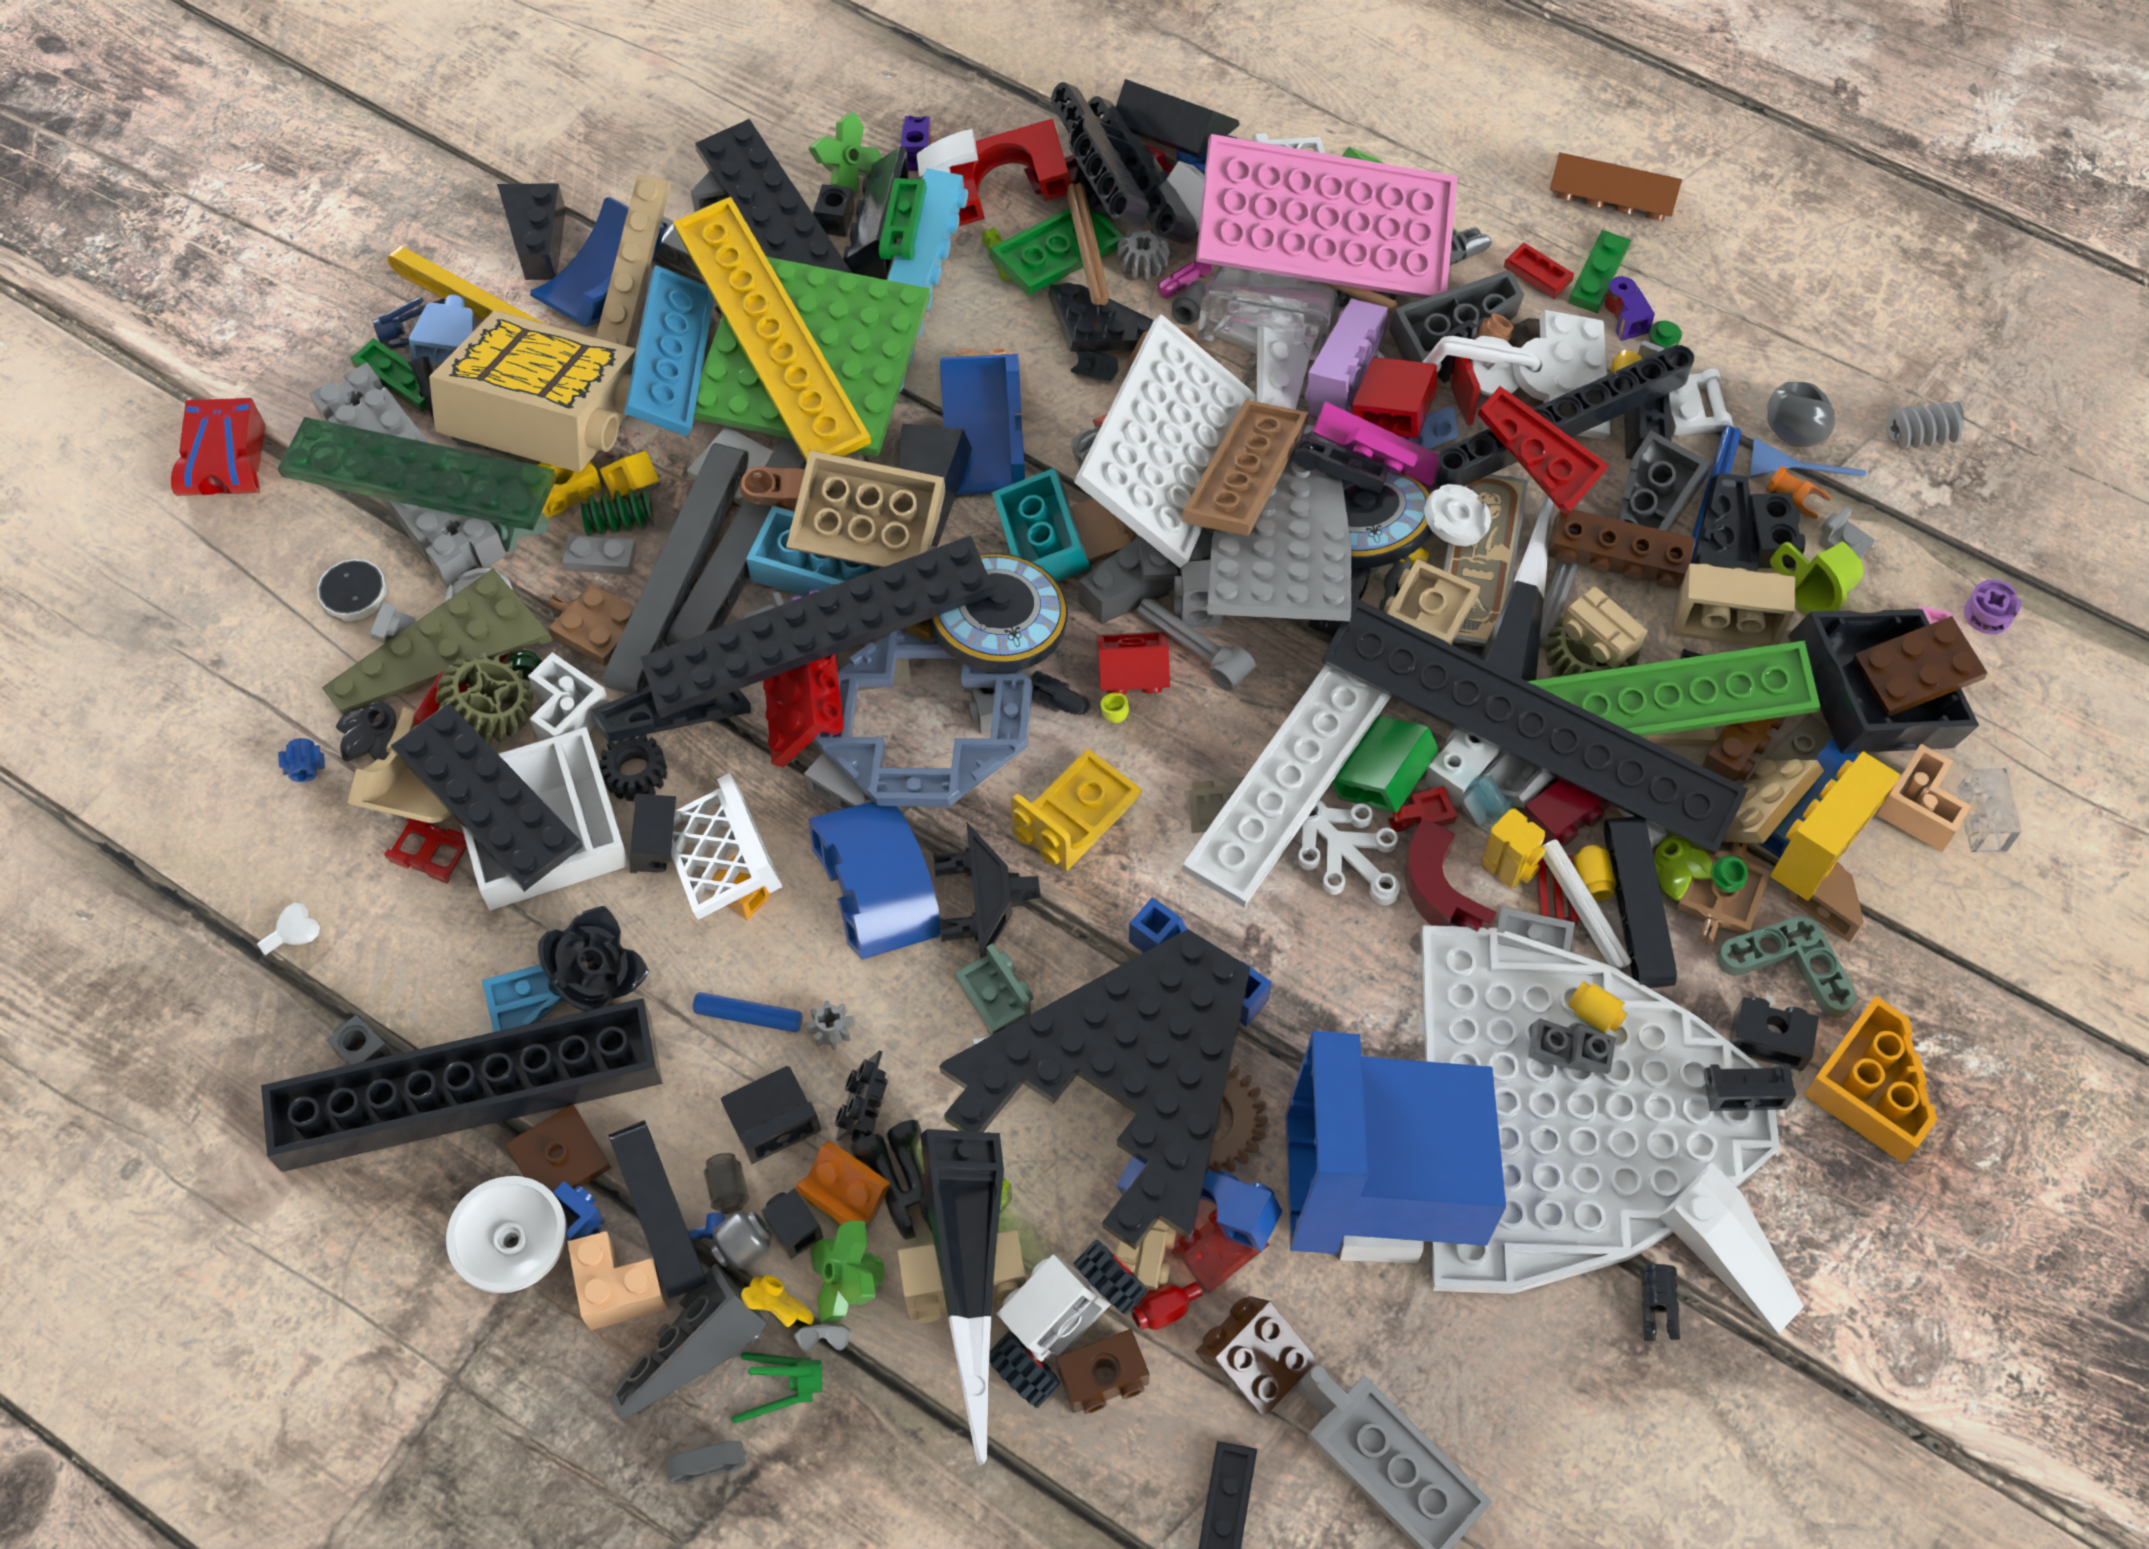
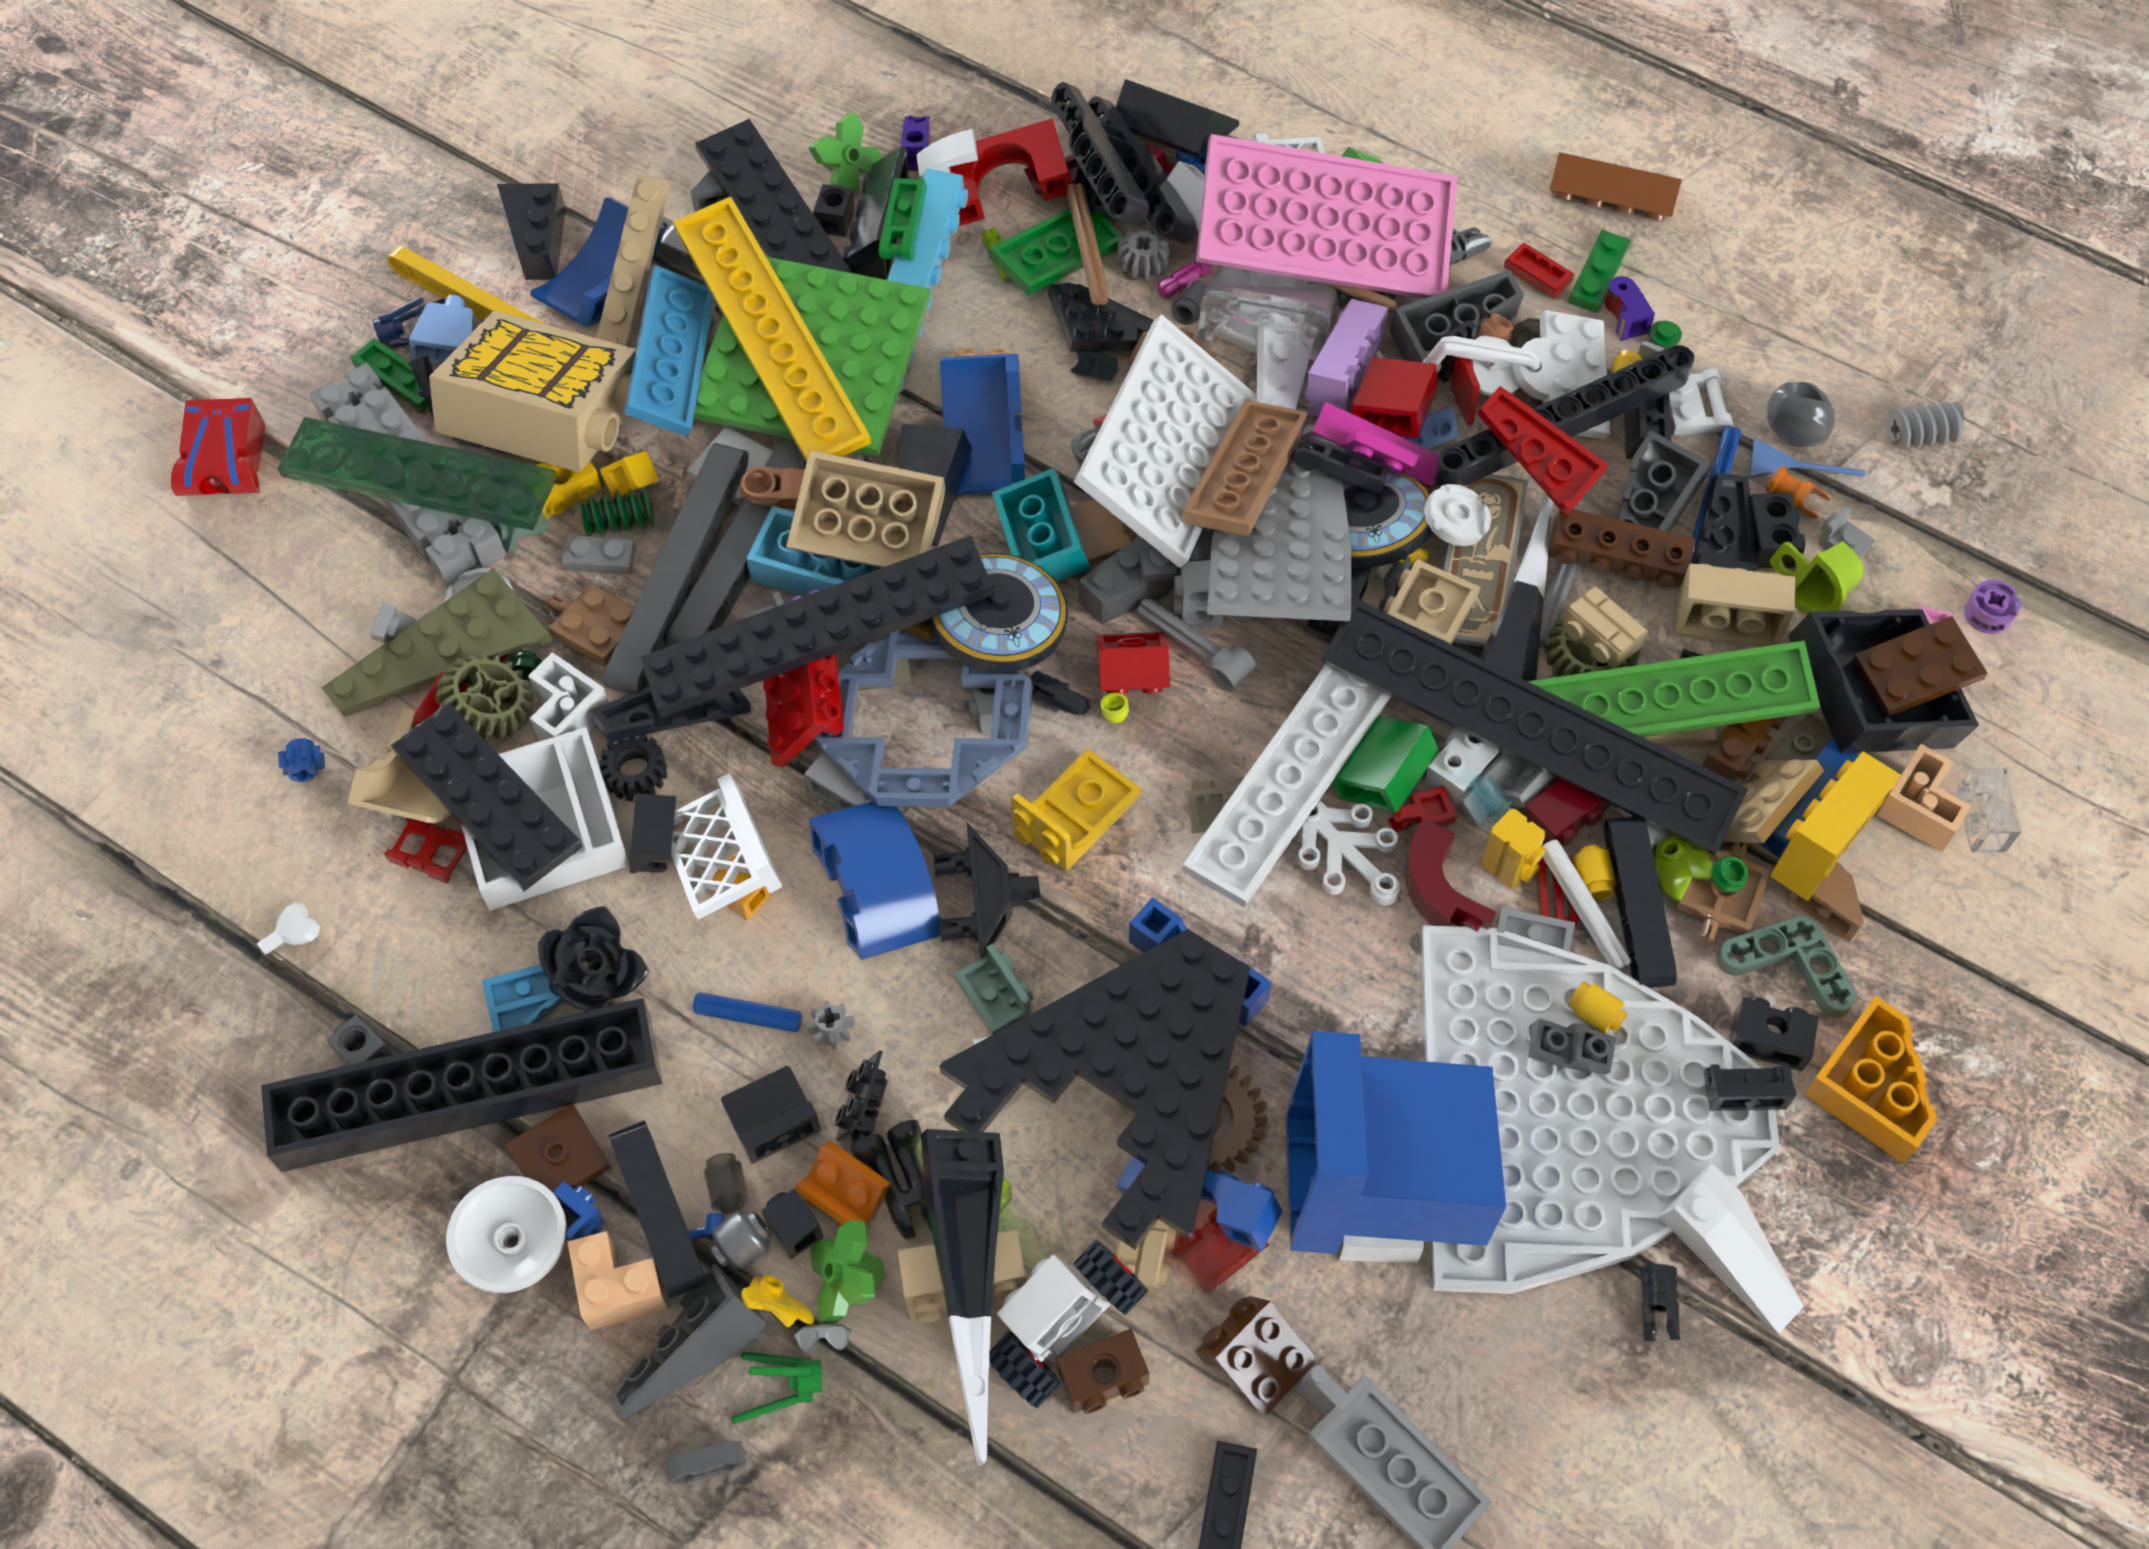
(352, 590): black tile -> none
(364, 735): black plate -> none
(1164, 1305): red plant -> none

